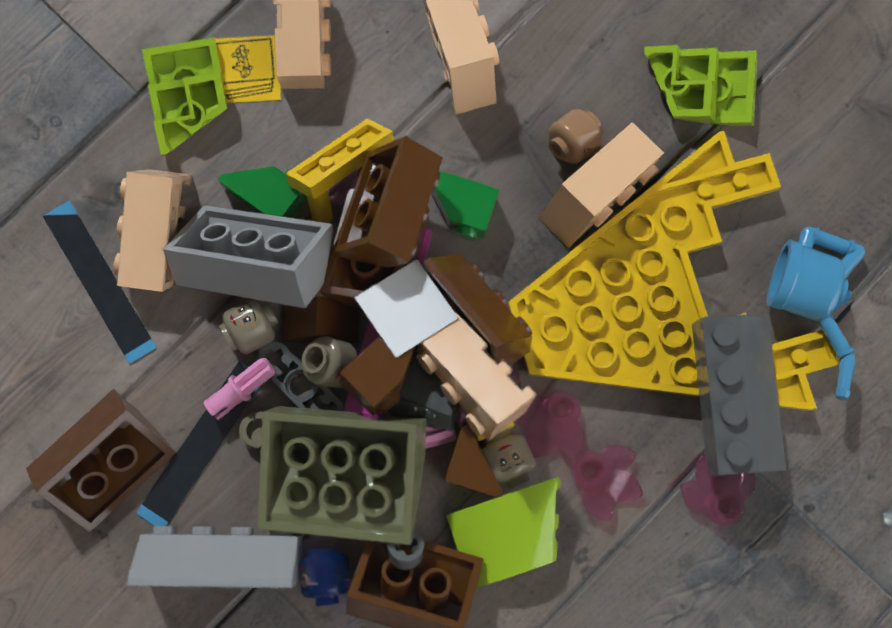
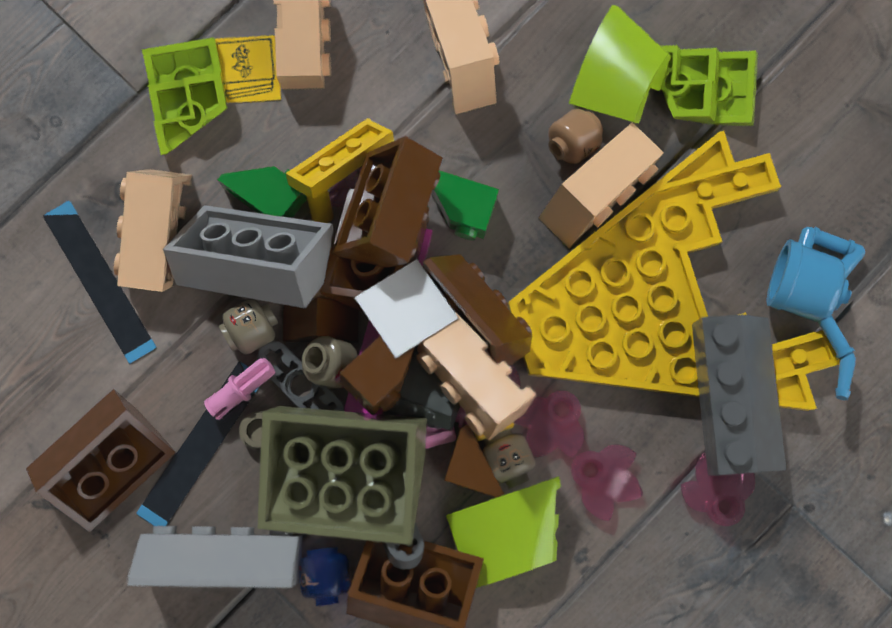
(620, 69): none -> lime slope

